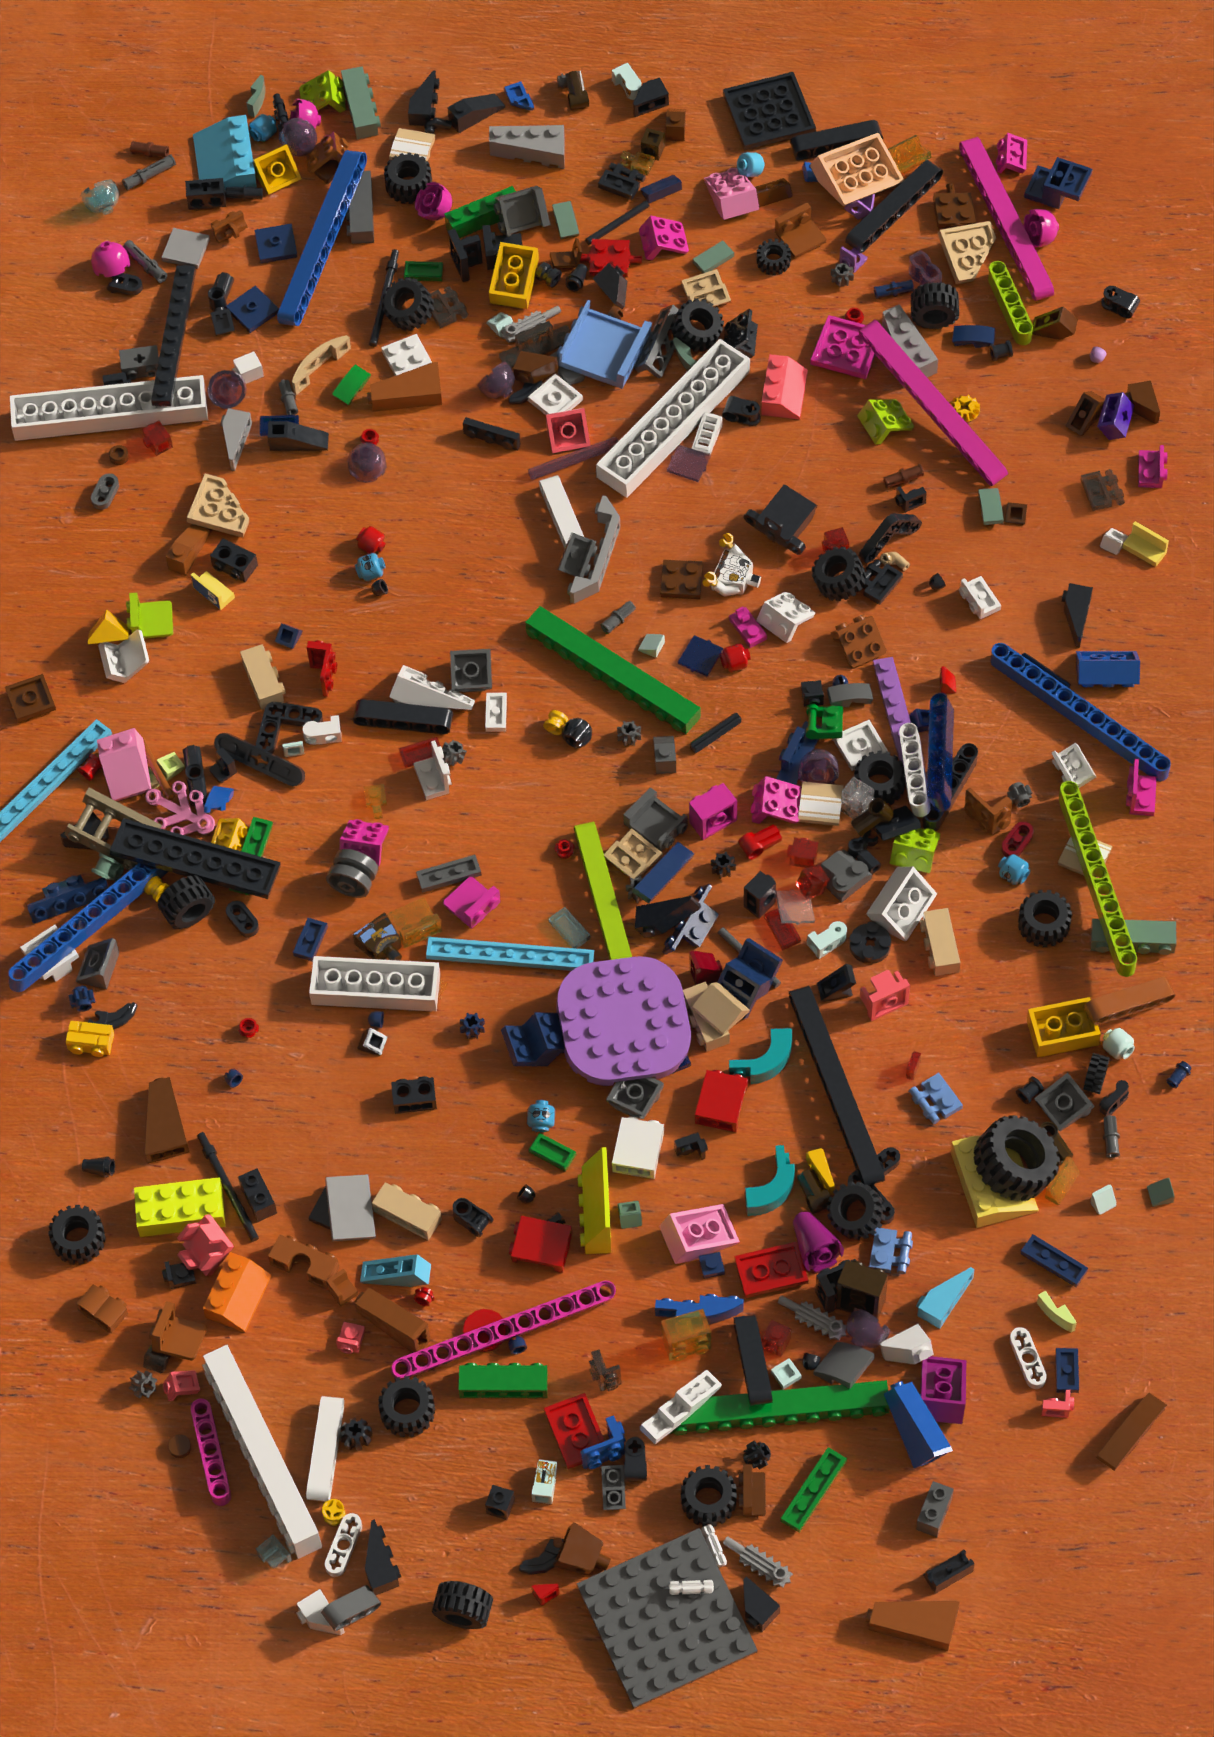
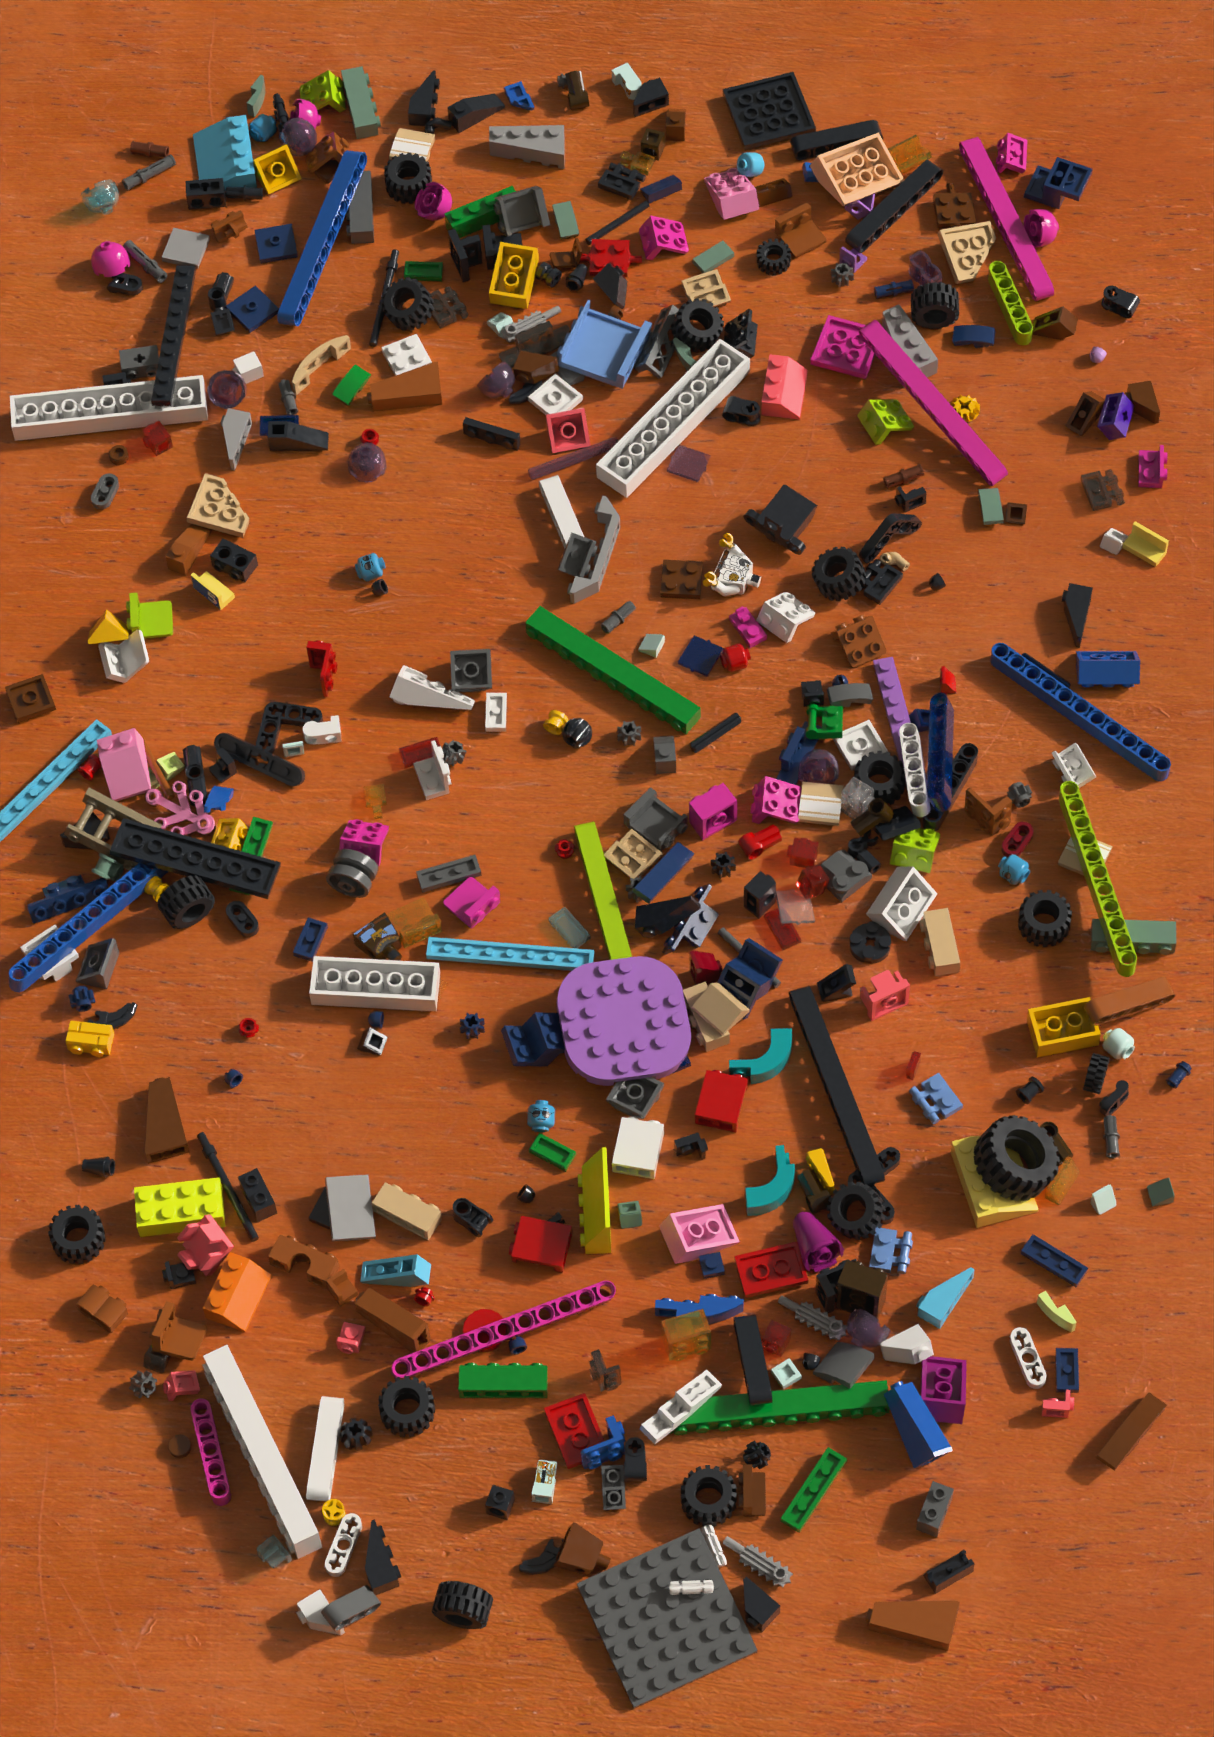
(262, 675): tan brick -> none
(288, 635): dark blue slope -> none
(371, 540): red head -> none
(402, 716): black beam -> none
(414, 1100): black brick -> none
(545, 1592): red slope -> none
(710, 422): white slope -> none
(828, 939): light aqua leg -> none
(835, 538): clear red brick -> none
(854, 312): red plate -> none
(979, 596): white bracket -> none
(1001, 350): black bush -> none
(1064, 1102): dark grey slope -> none
(1140, 792): dark pink bracket -> none

